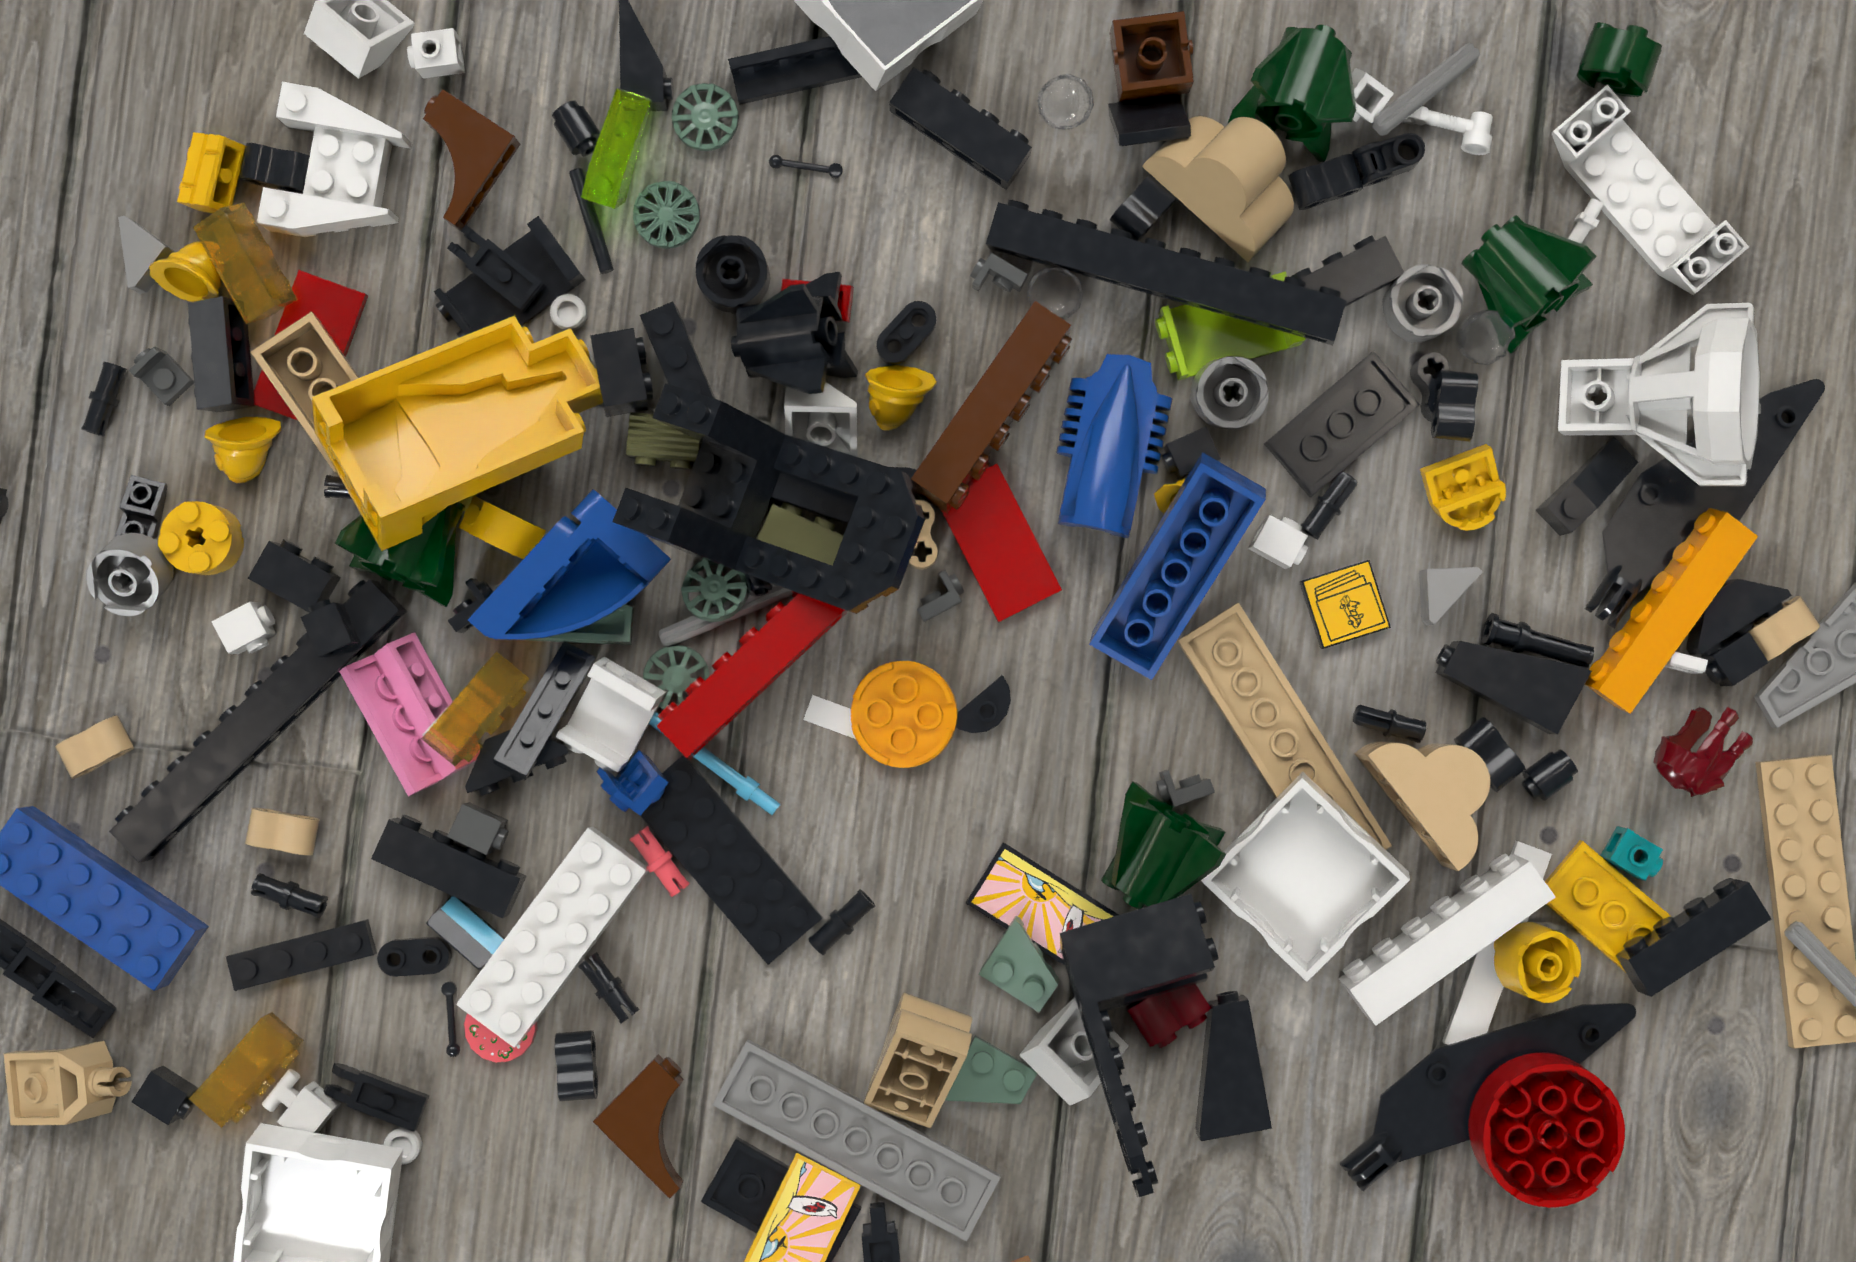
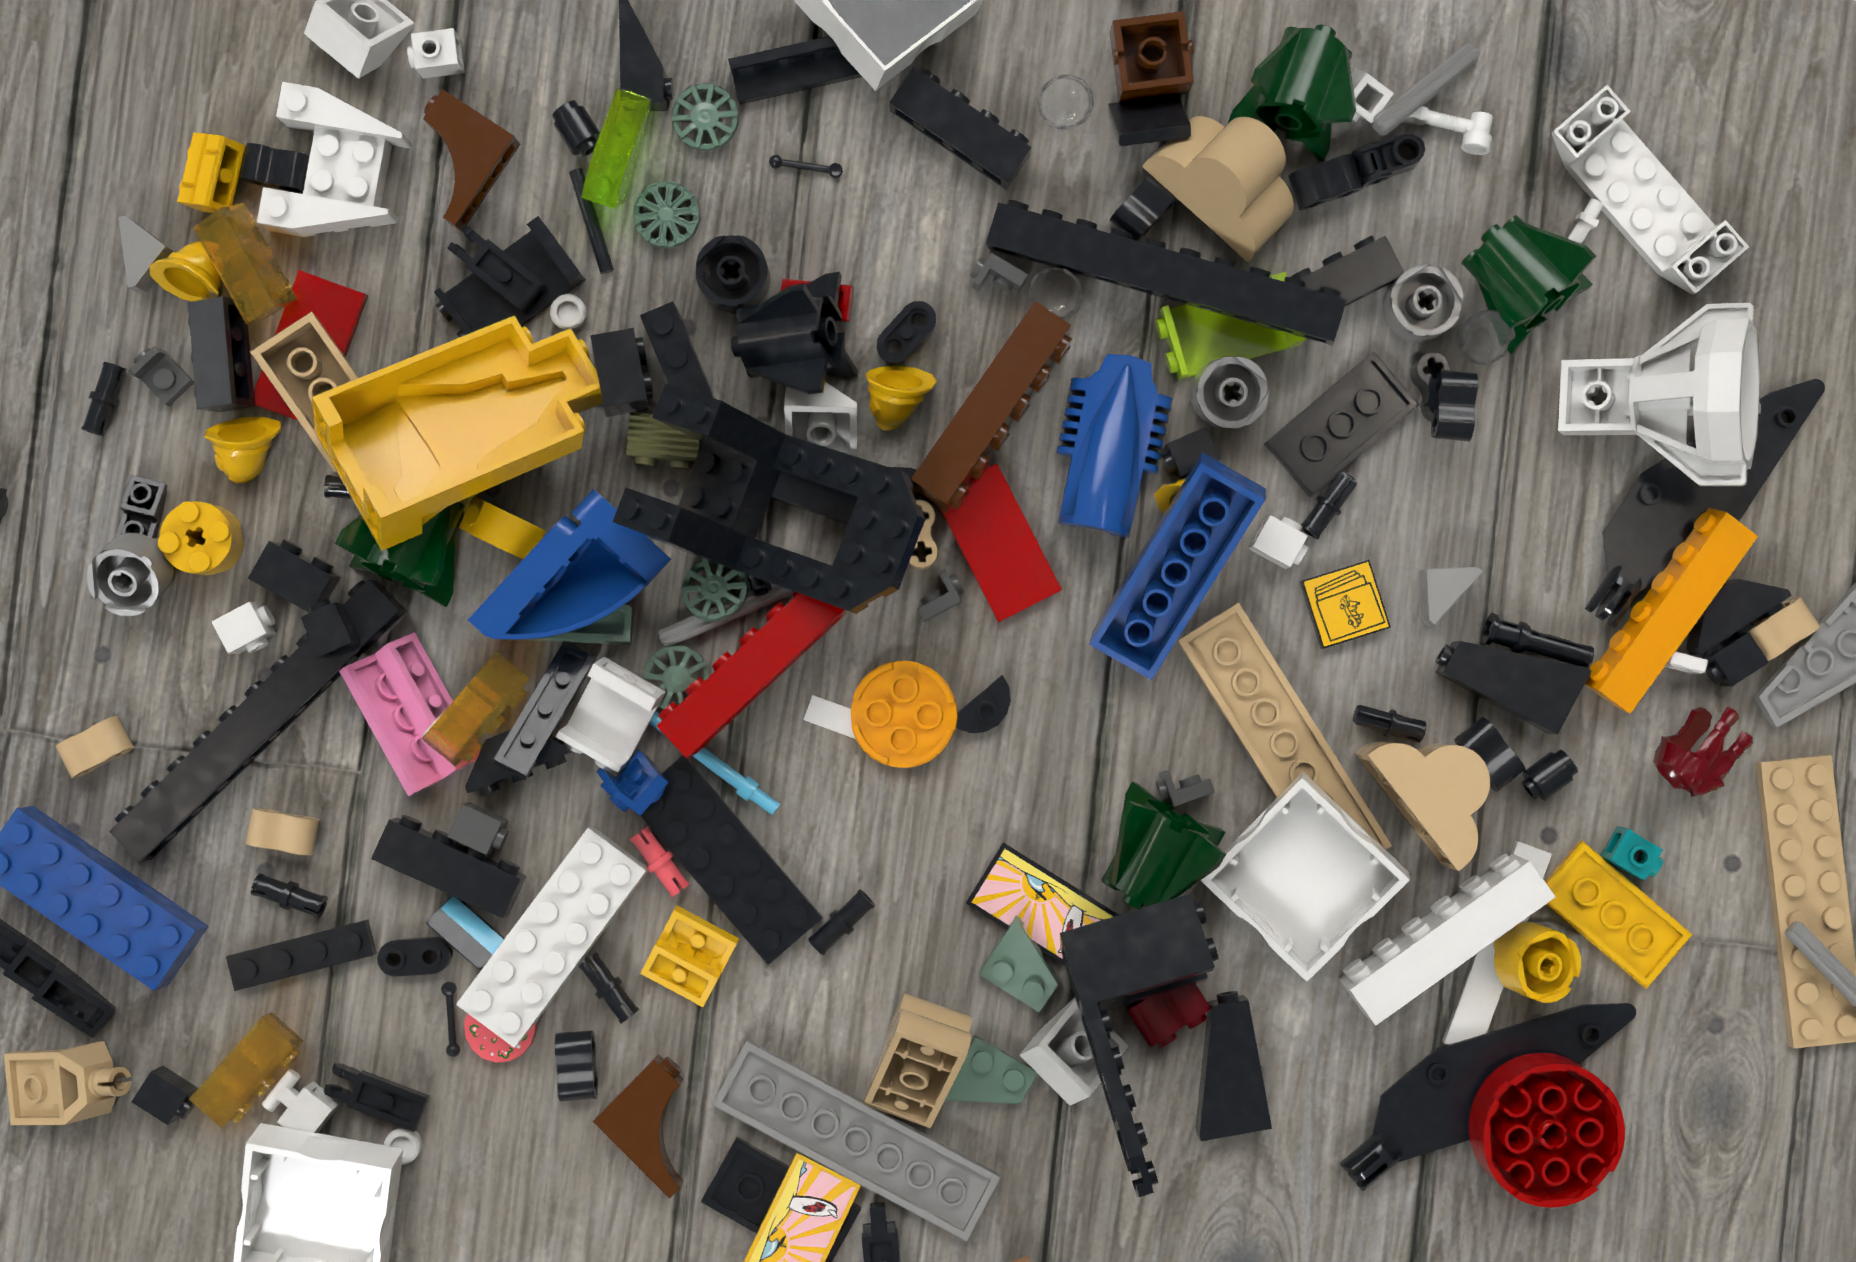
(467, 608): black bracket -> none
(689, 956): none -> yellow slope
(794, 533): olive brick -> none
(1465, 488): yellow slope -> none
(1587, 488): black slope -> none
(1619, 59): dark green brick -> none
(1692, 936): black brick -> none

